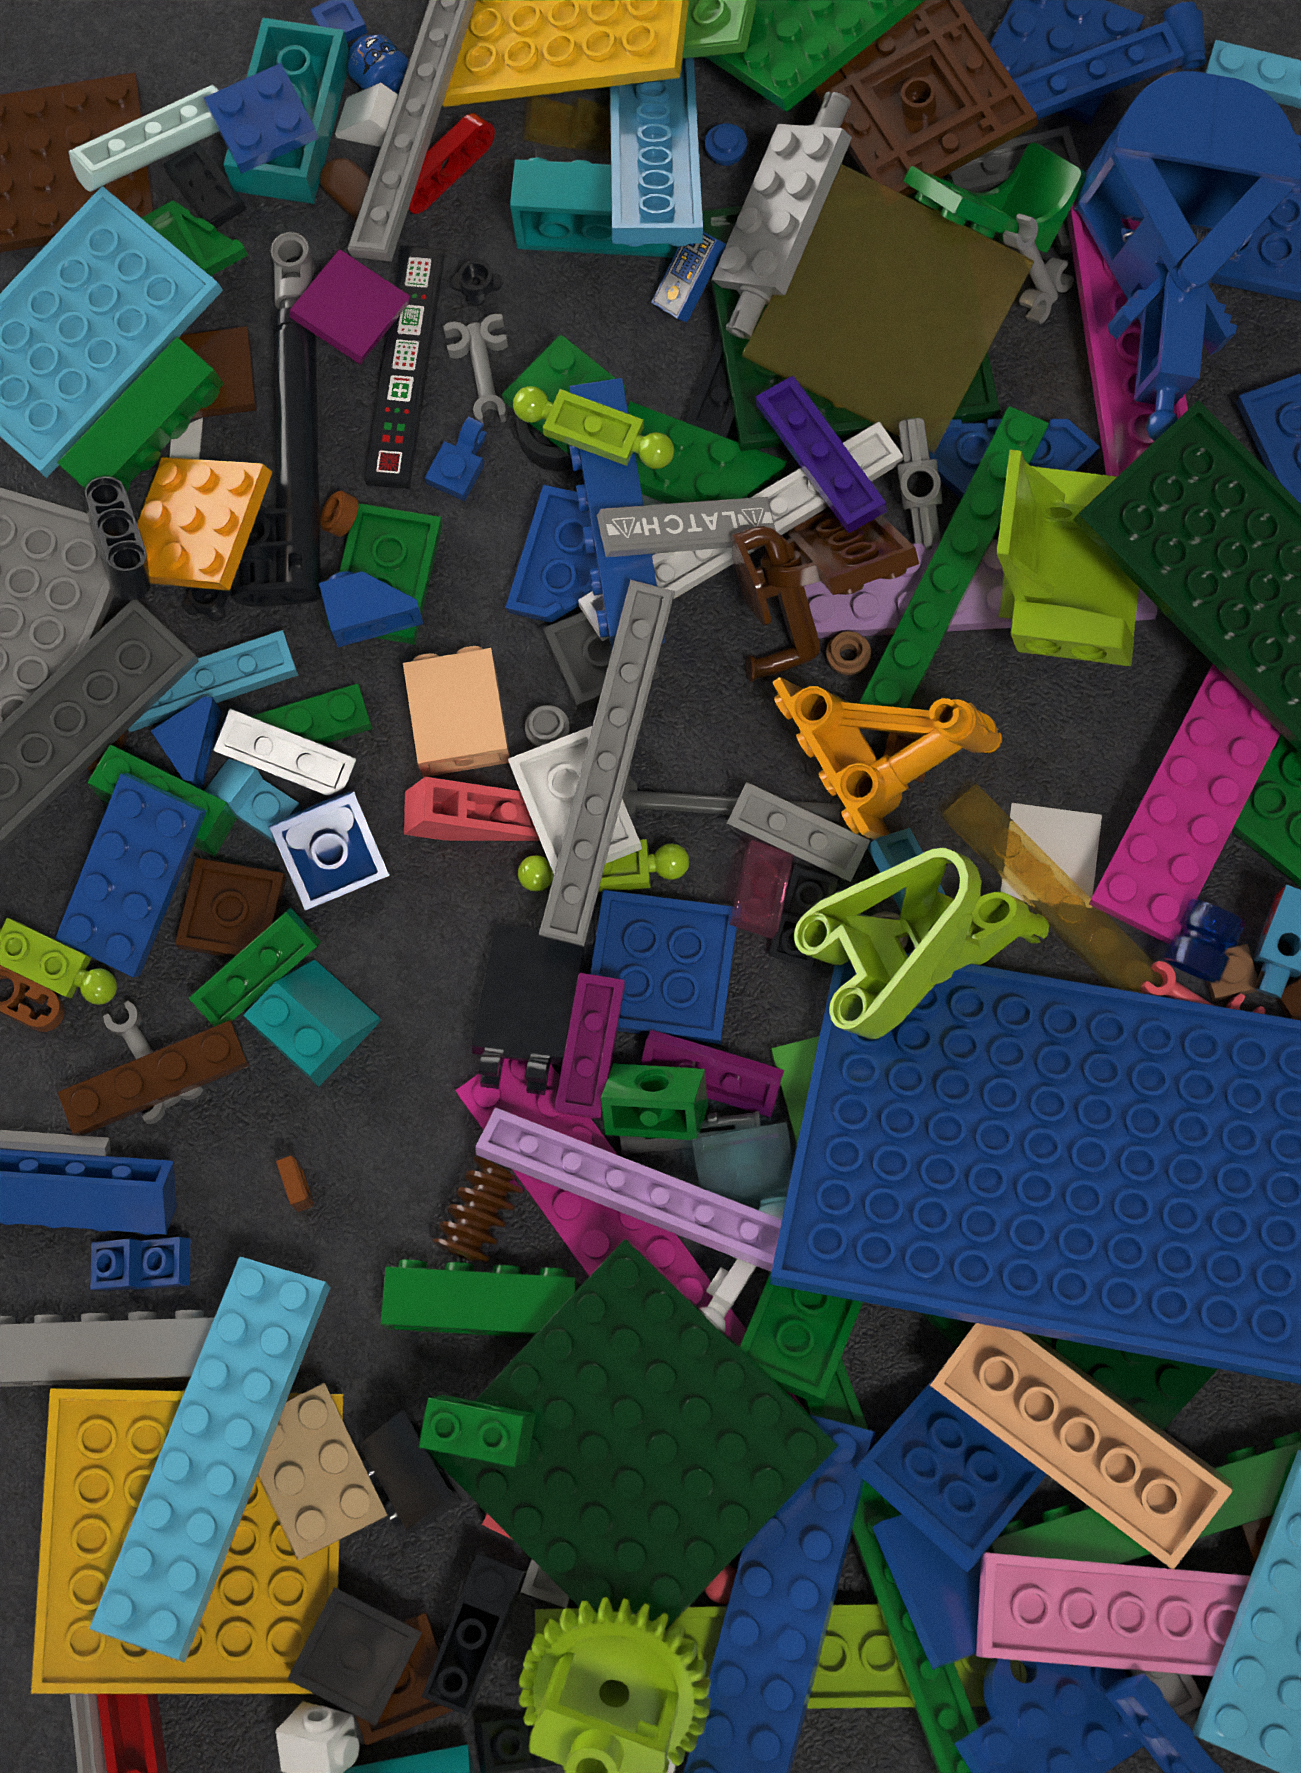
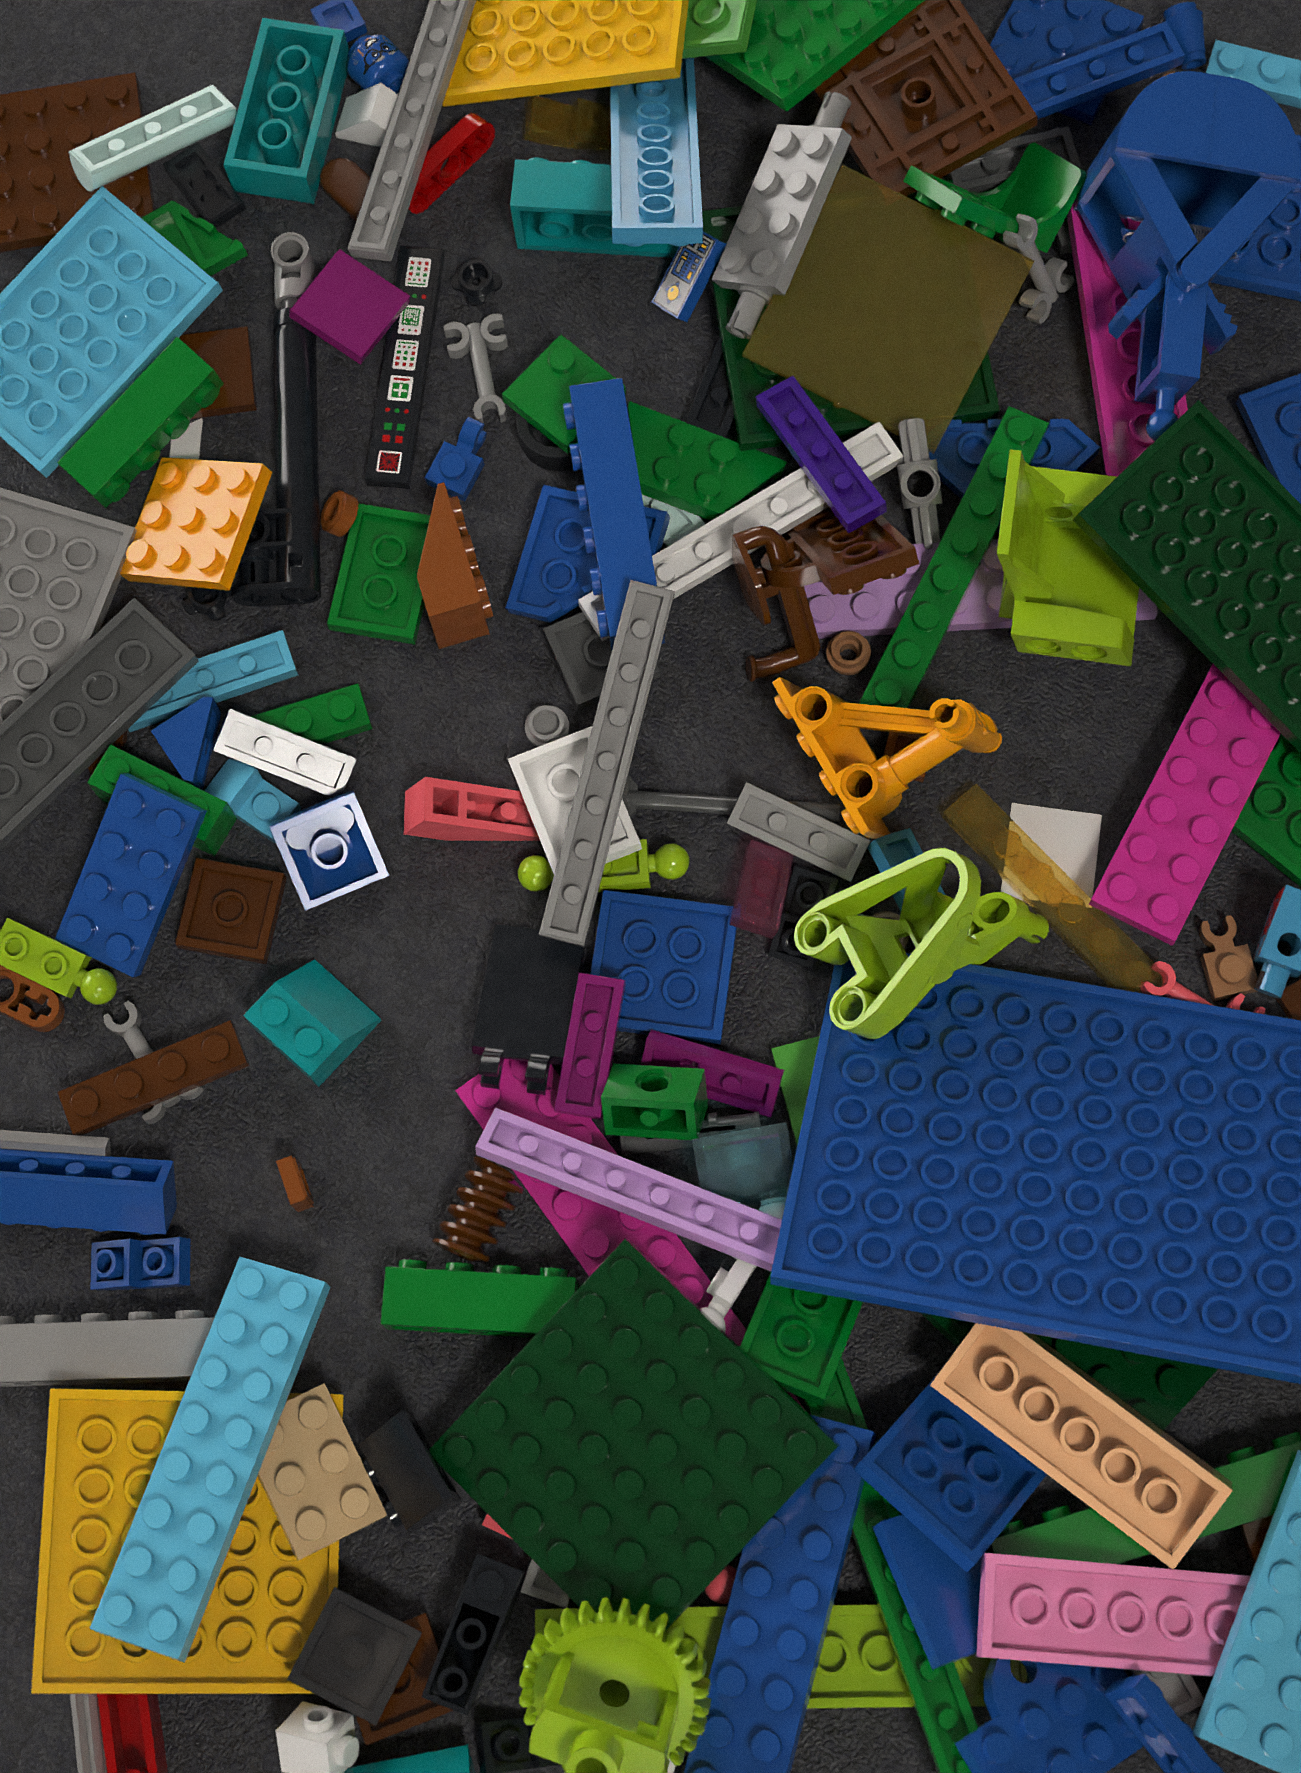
(117, 538): black beam -> none
(255, 969): green plate -> none
(261, 118): blue plate -> none
(366, 607): blue slope -> none
(451, 576): none -> dark orange slope
(456, 711): light nougat brick -> none
(477, 1430): green brick -> none
(593, 427): lime plate -> none
(679, 525): light grey tile -> none
(726, 144): blue plate -> none
(1204, 941): clear blue wheel -> none

